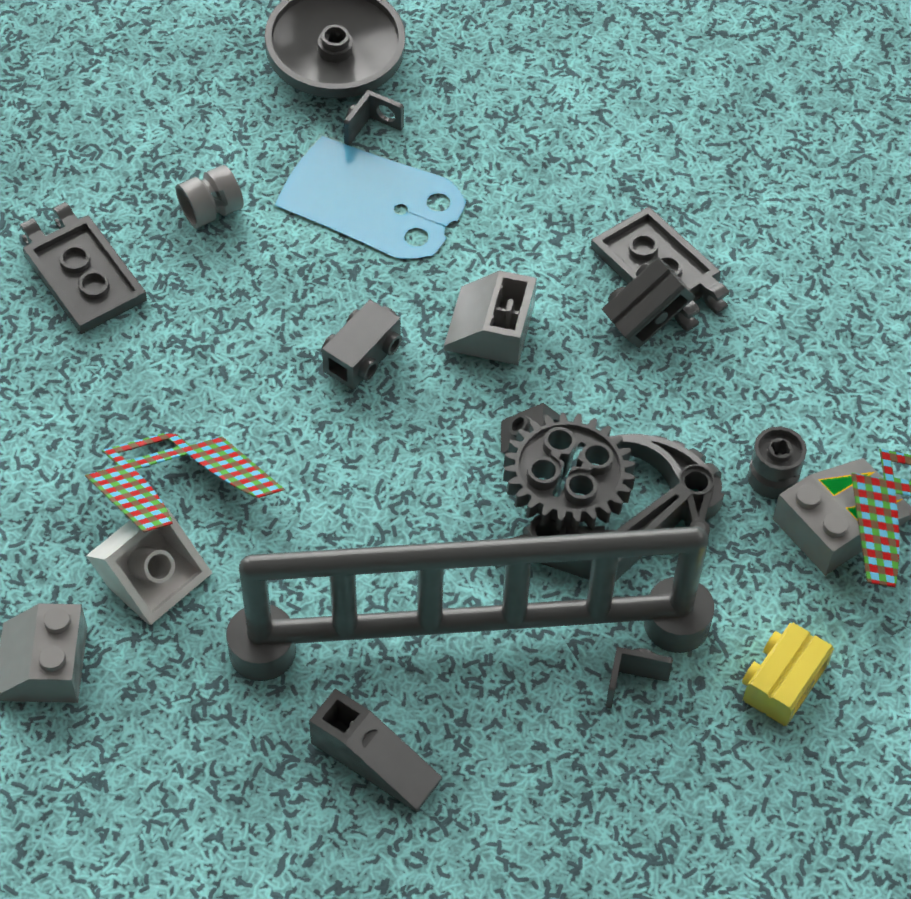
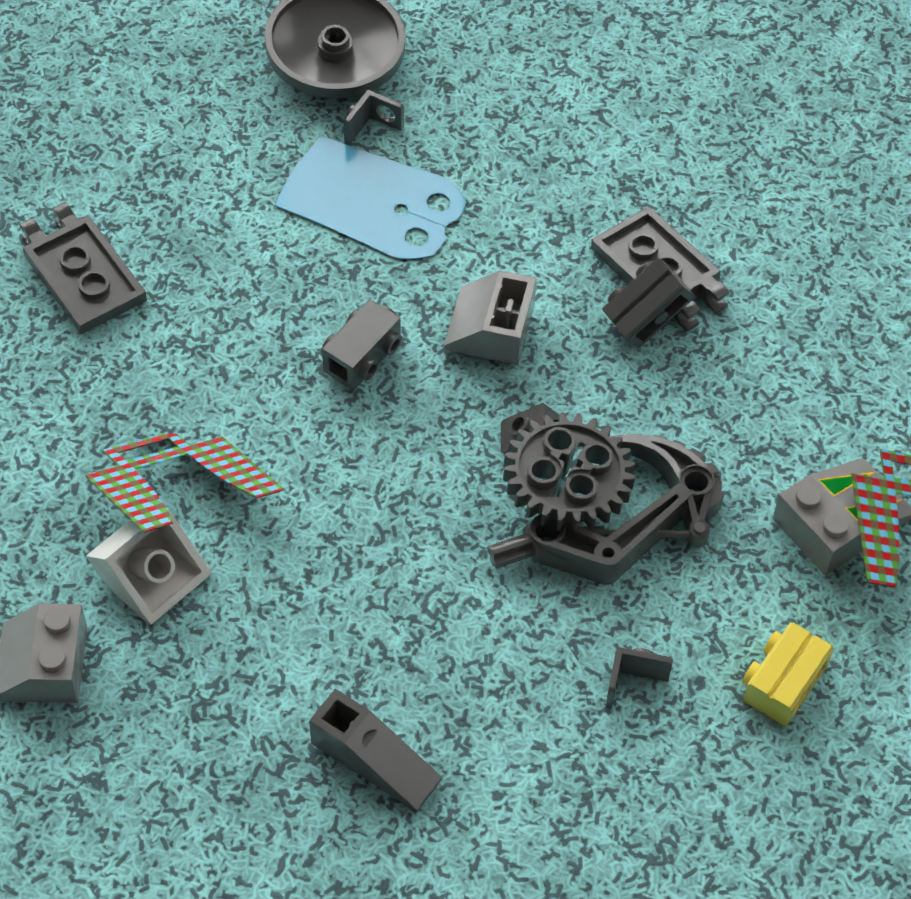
(202, 206): light grey wheel -> none
(674, 613): dark grey fence -> none
(776, 461): dark grey wheel -> none

